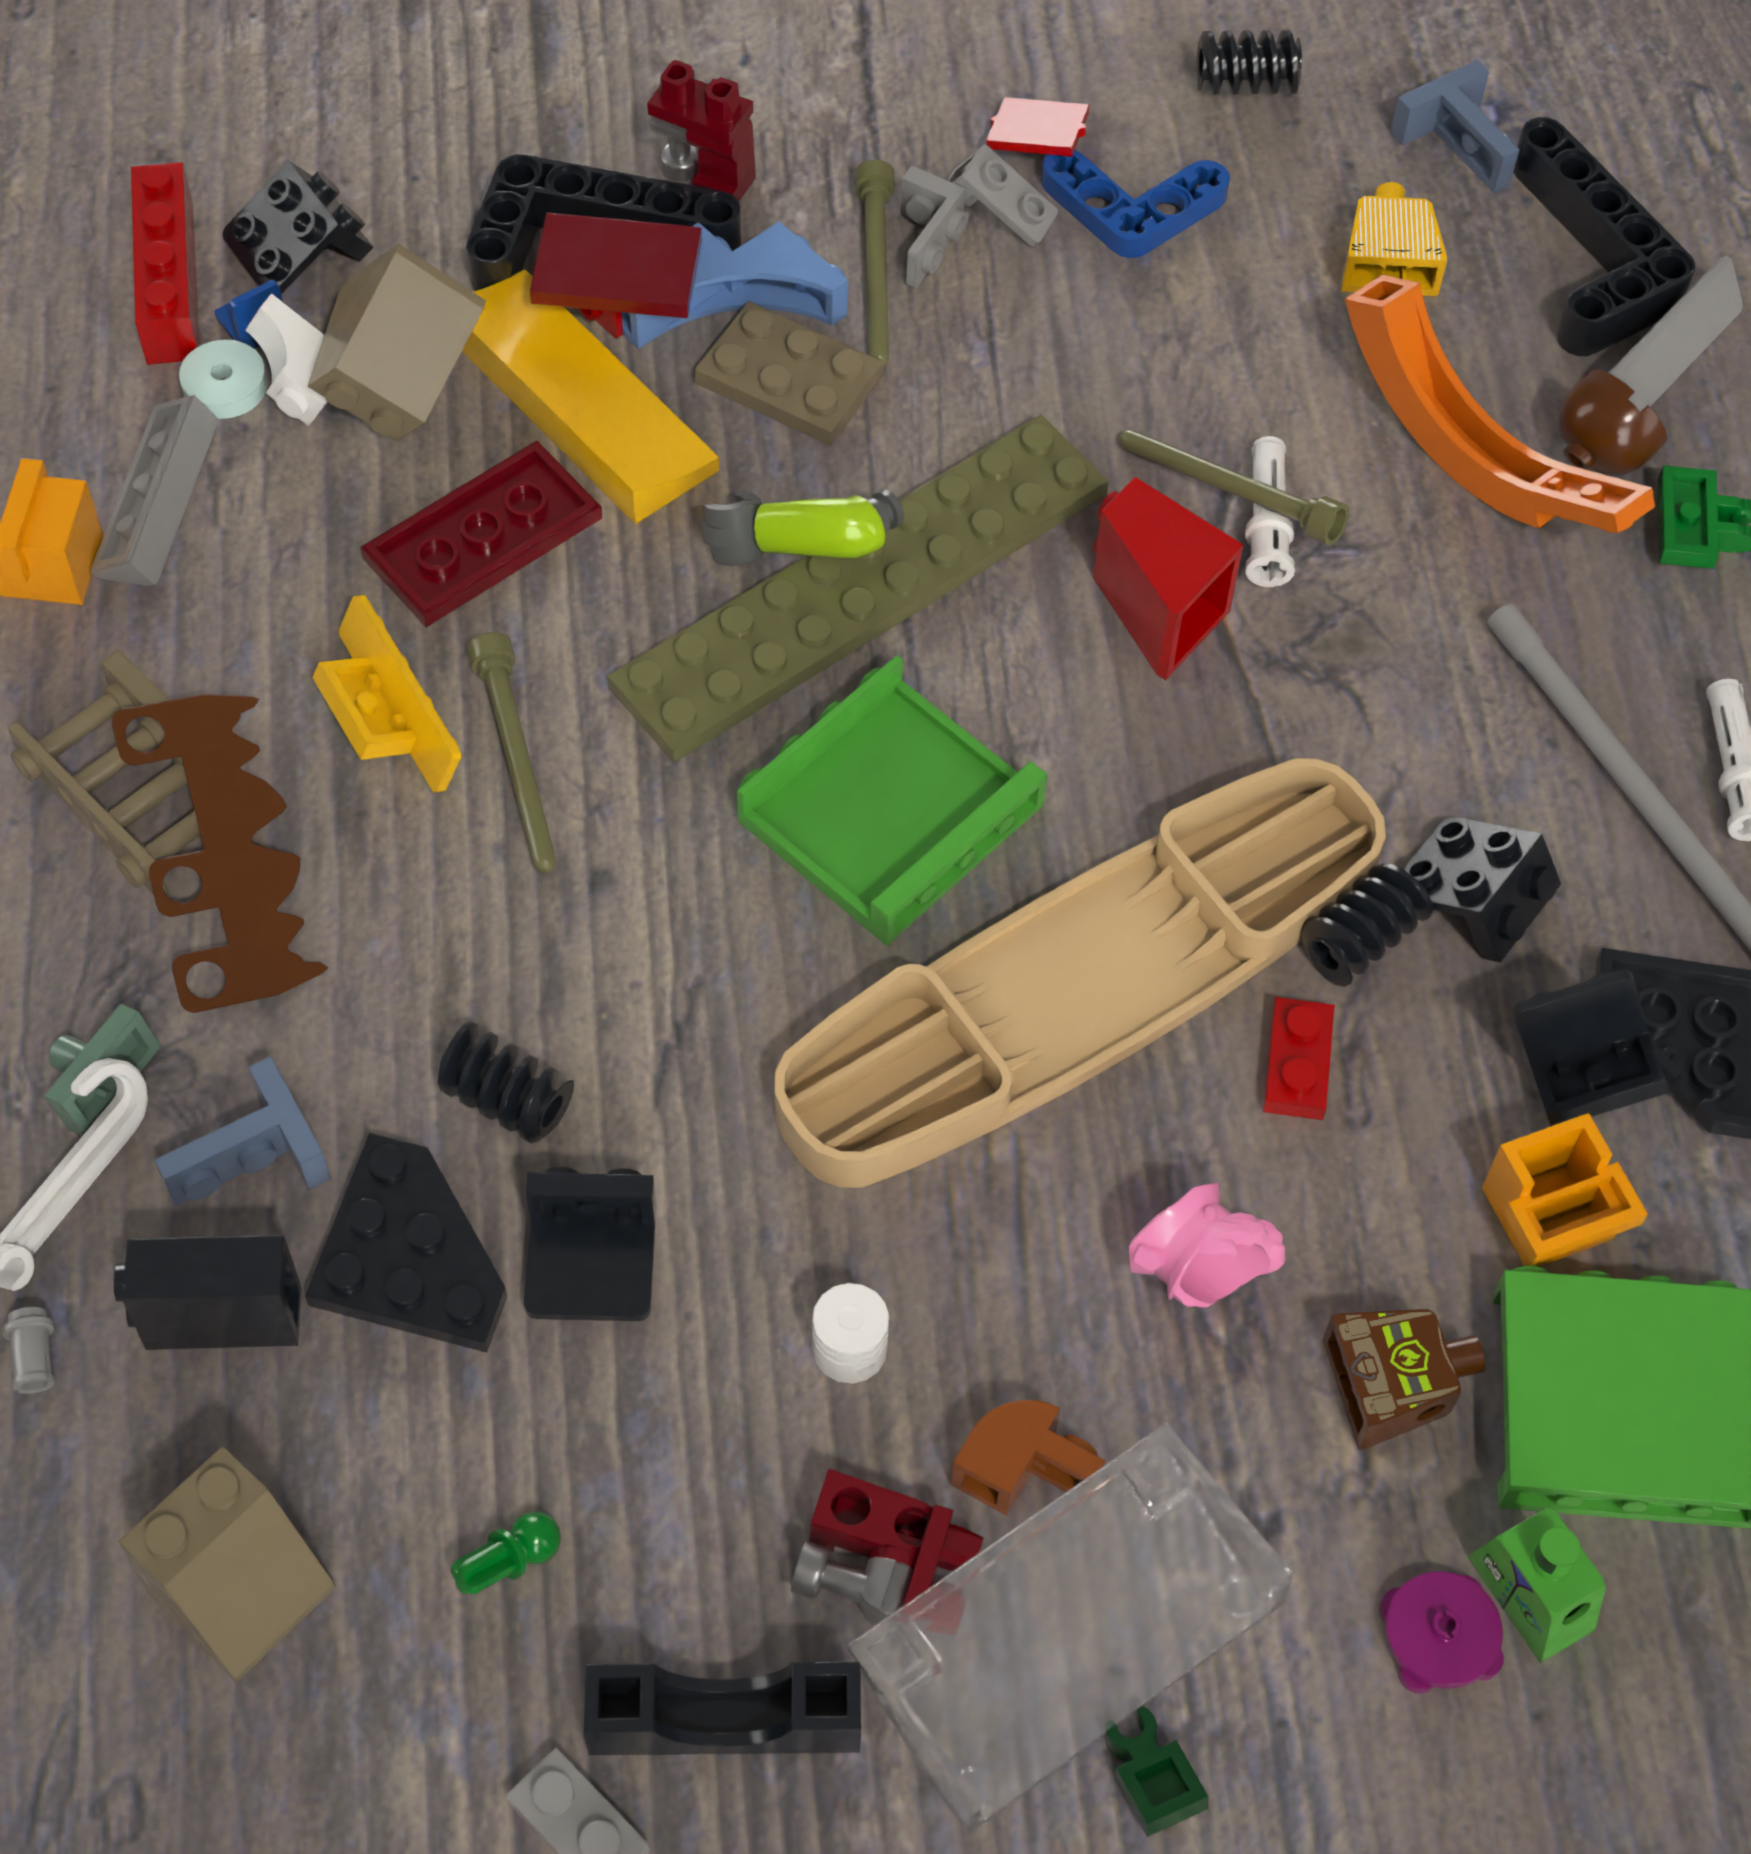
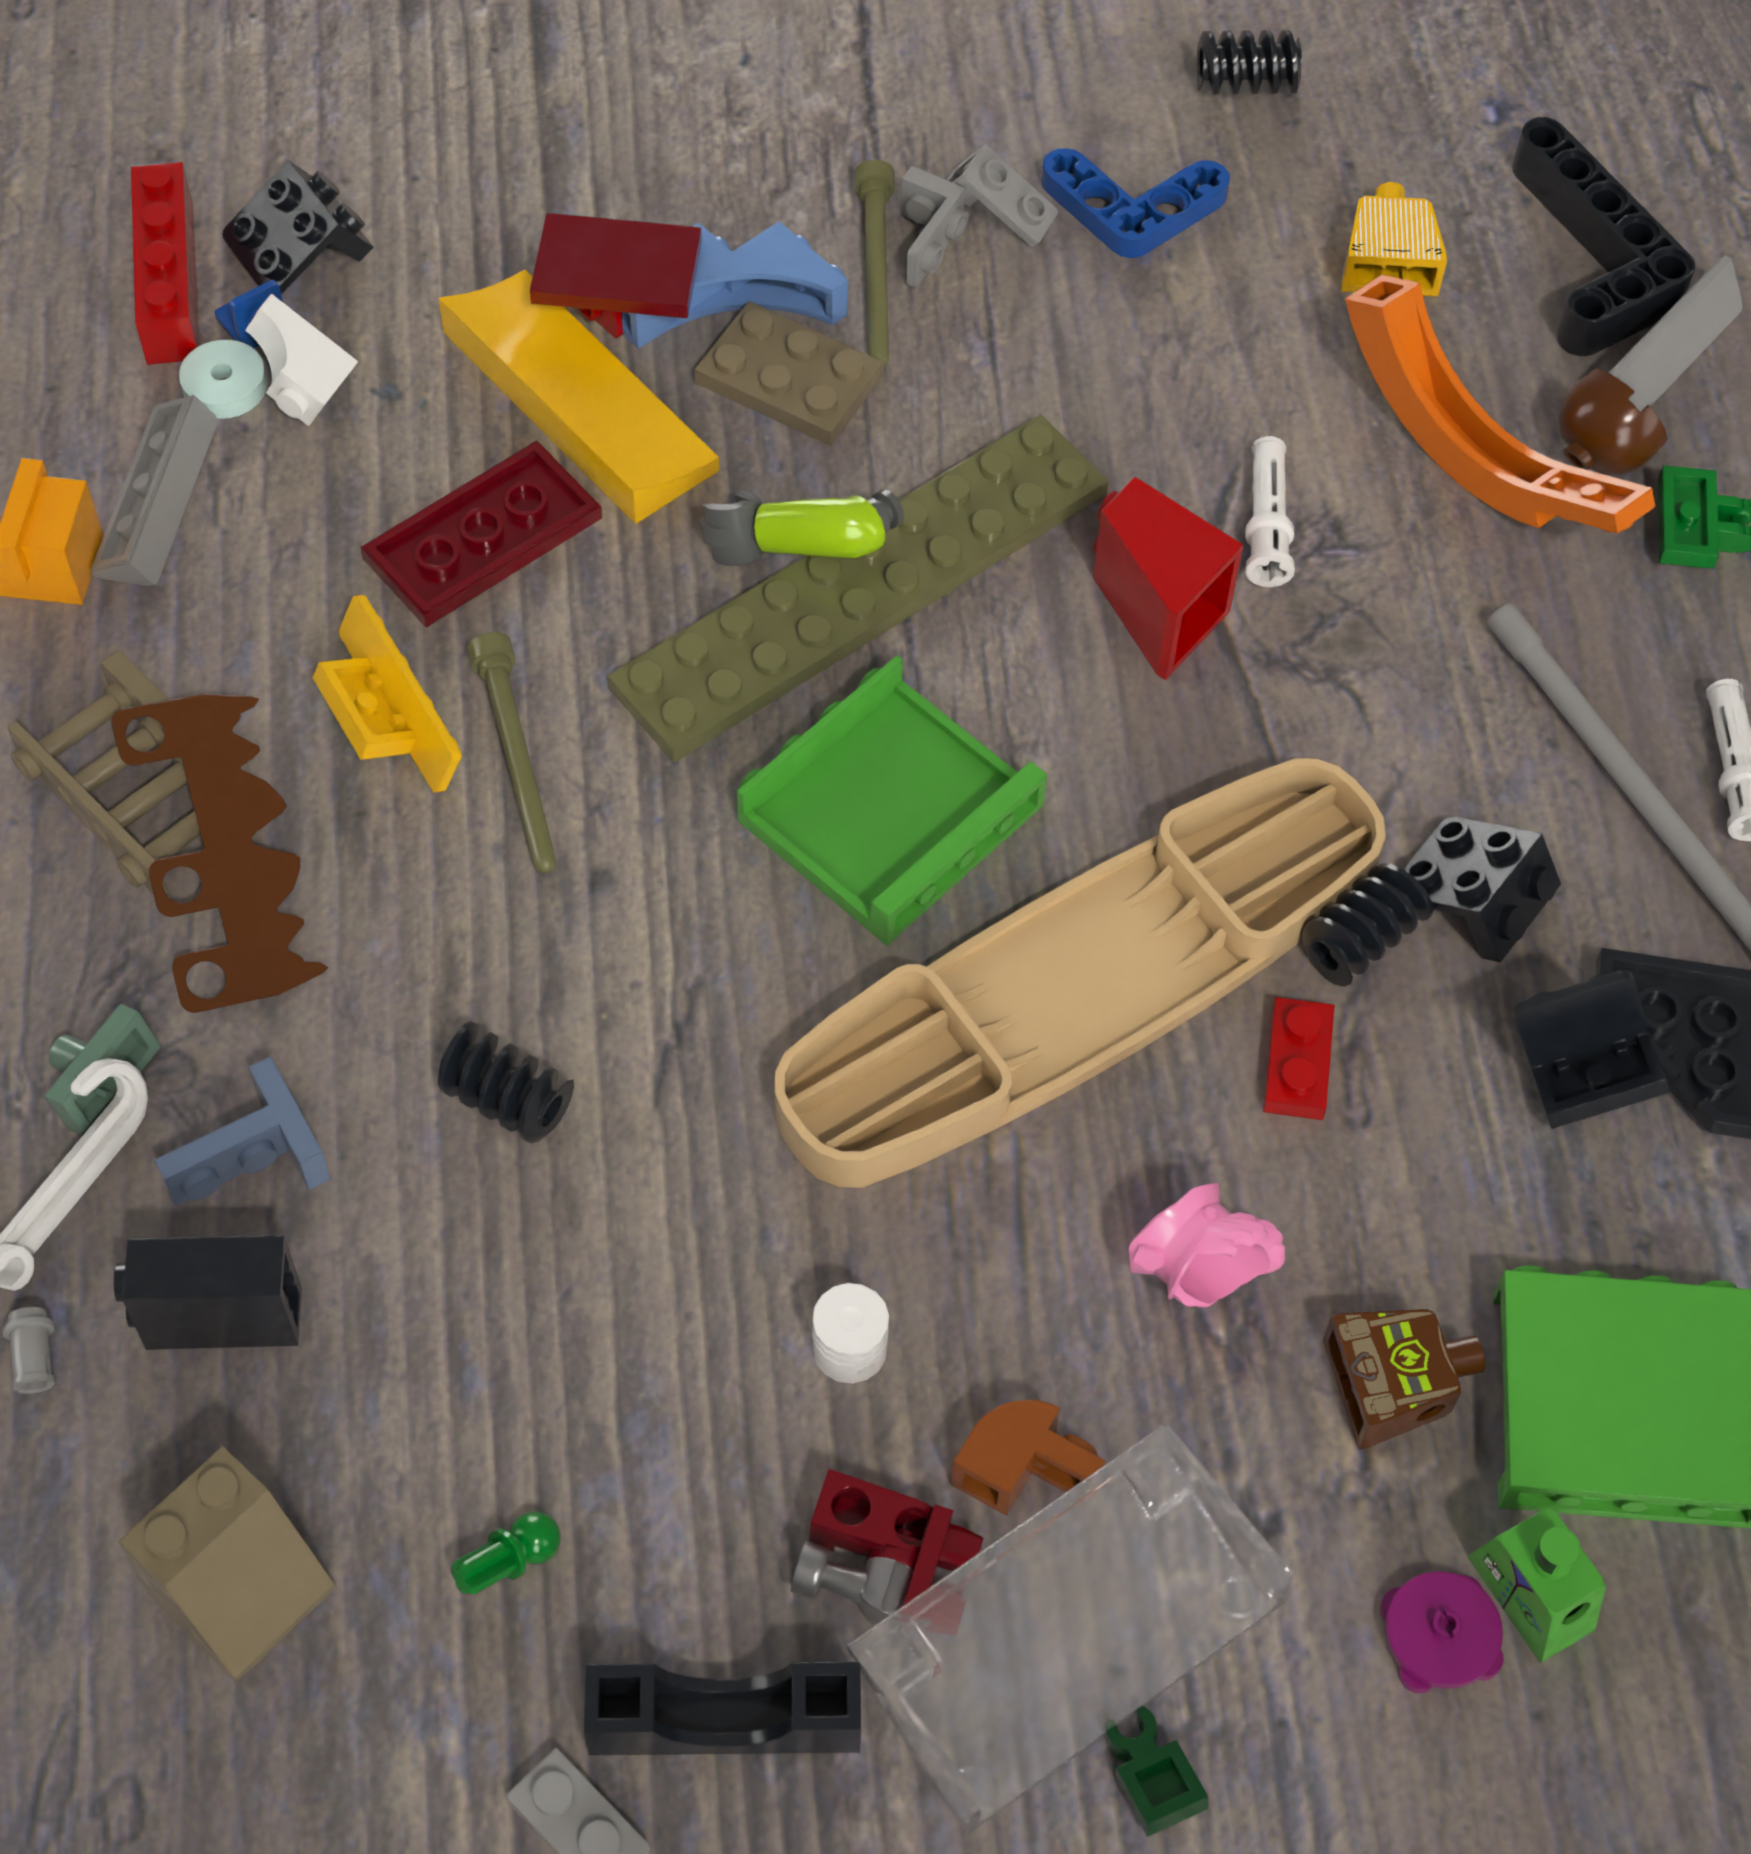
(394, 341): dark tan slope -> none
(407, 1252): black plate -> none
(532, 186): black beam -> none
(590, 1245): black bracket -> none
(707, 119): dark red hips -> none
(1038, 126): piece -> none
(1321, 518): olive piece -> none
(1454, 113): sand blue bracket -> none
(1560, 1192): light orange plate -> none

